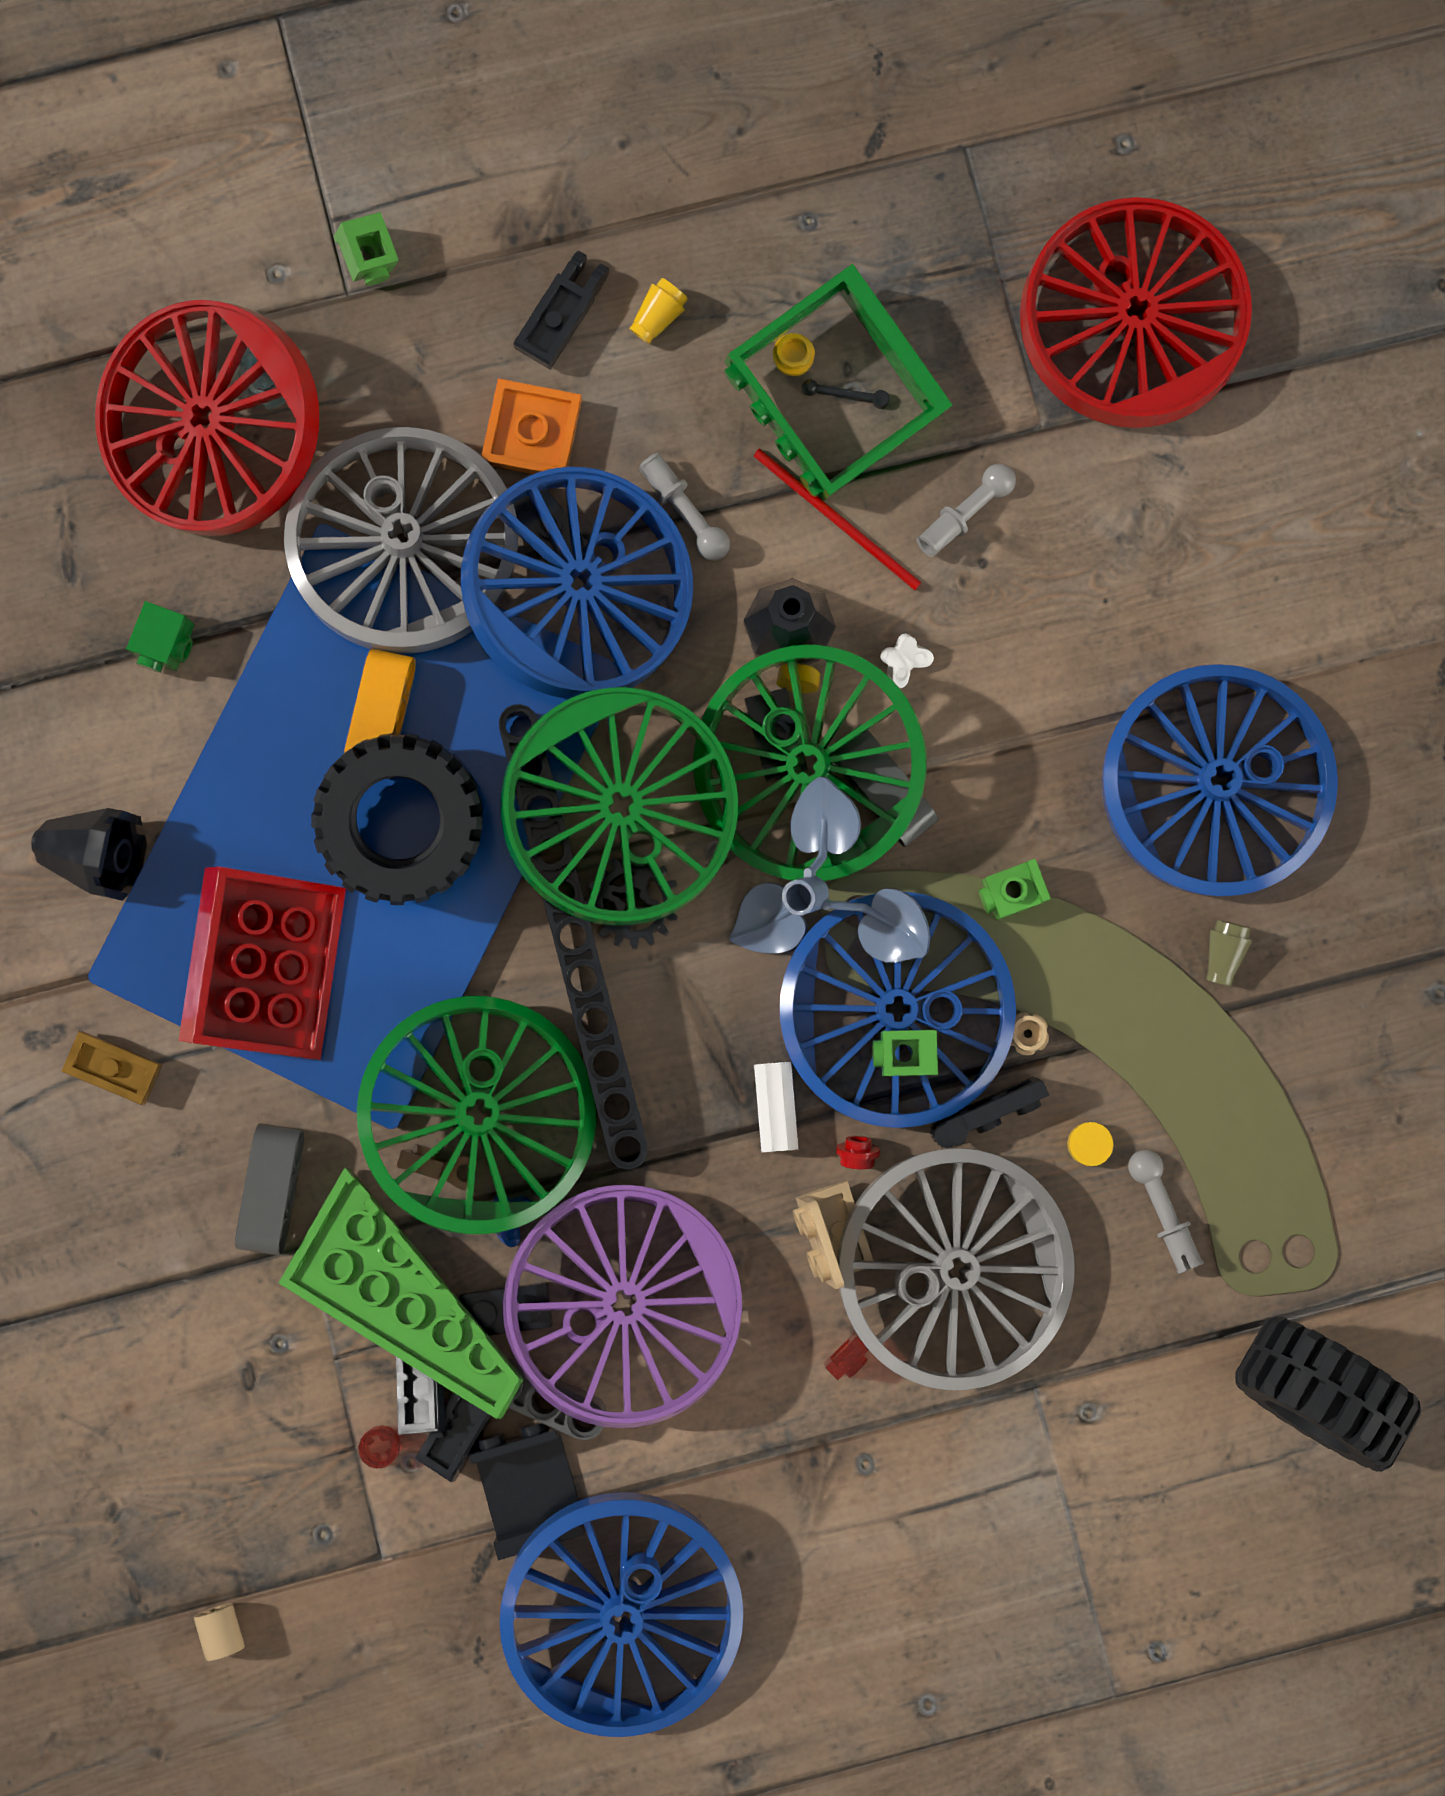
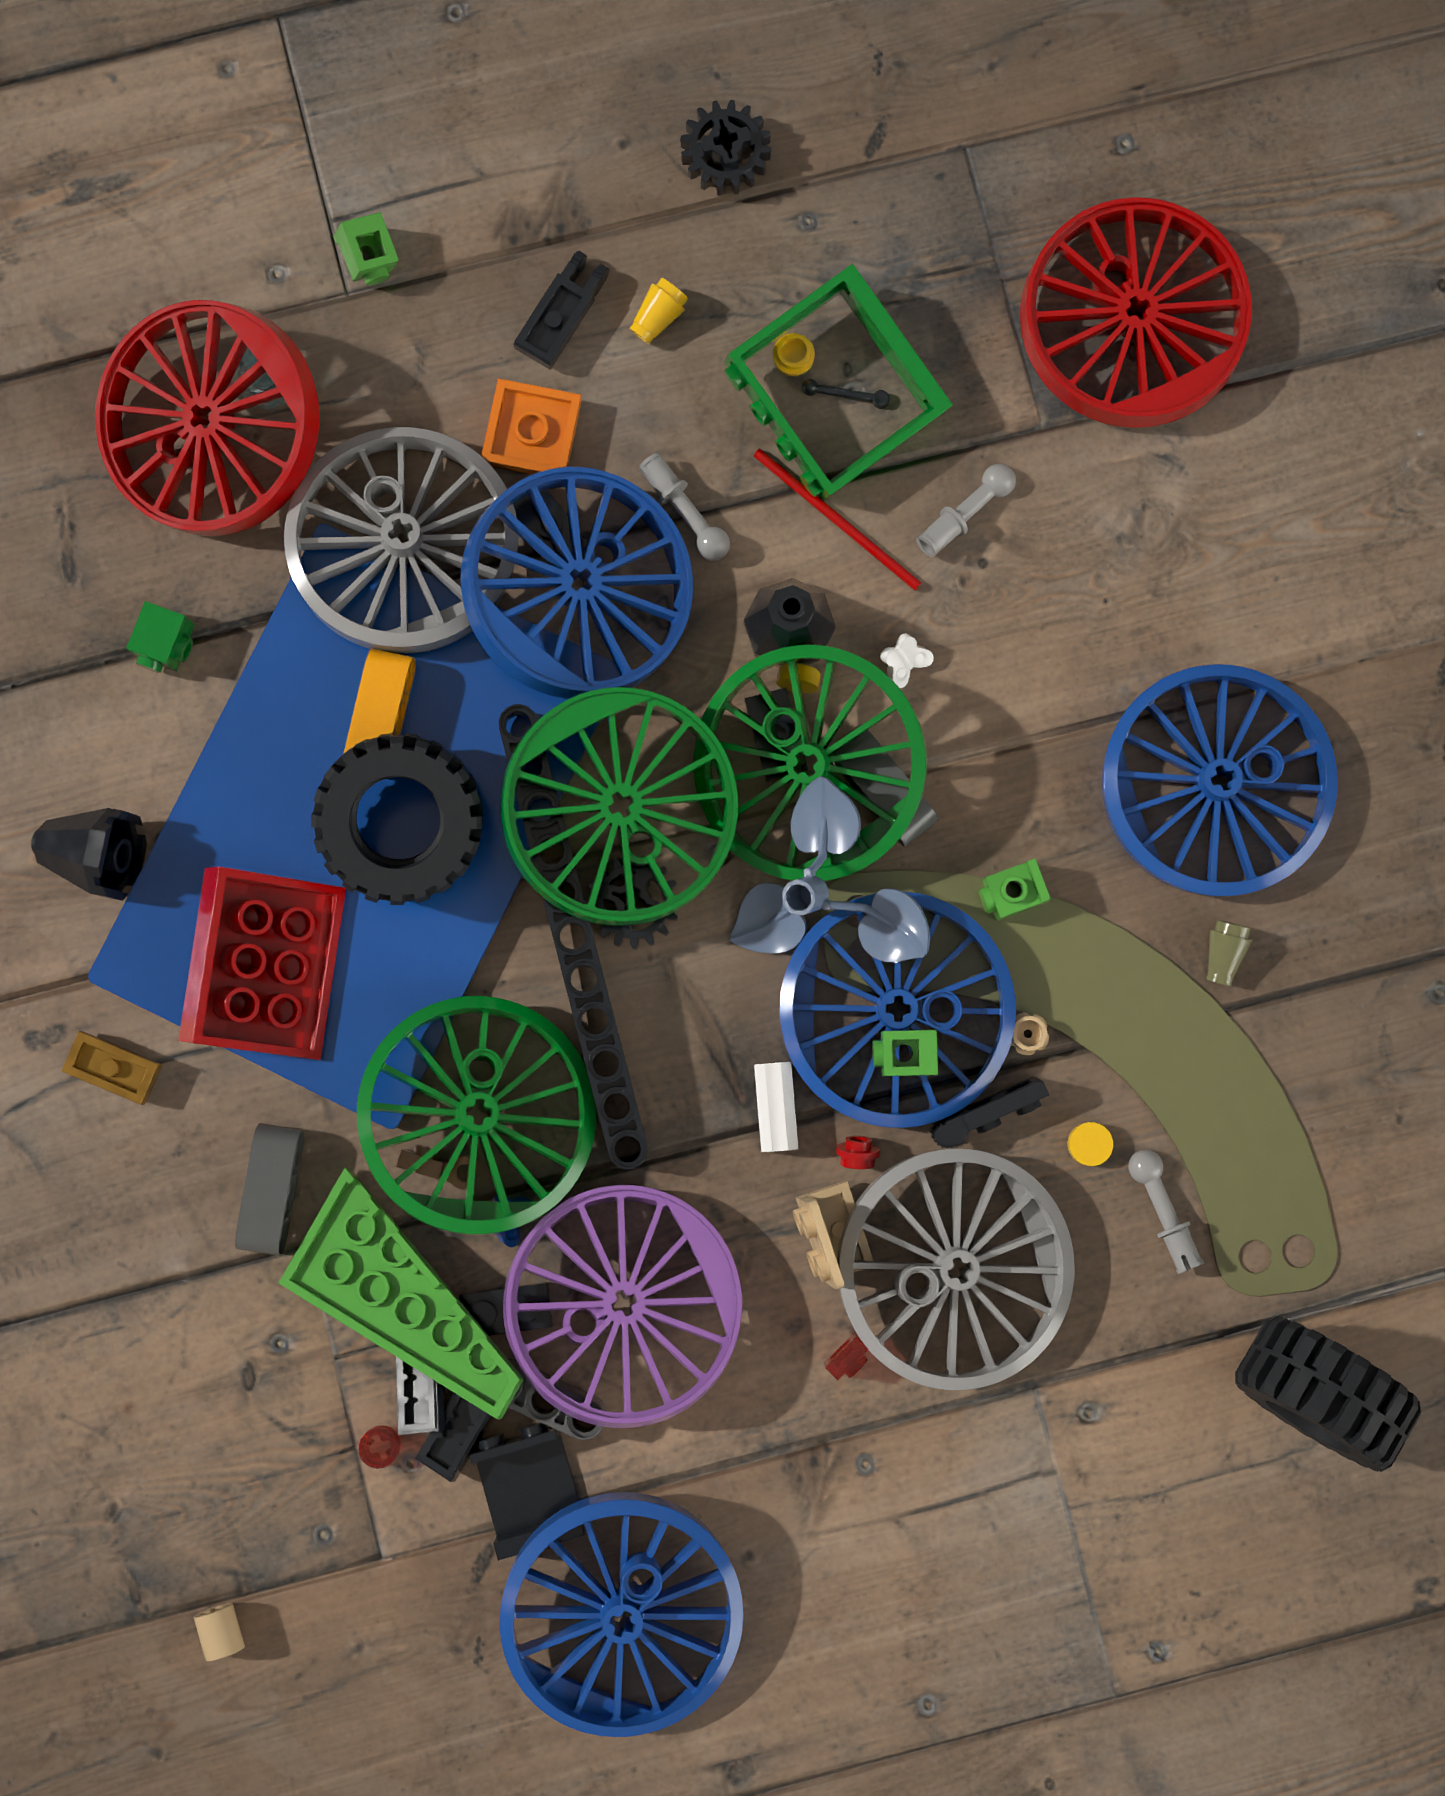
(739, 134): none -> black gear

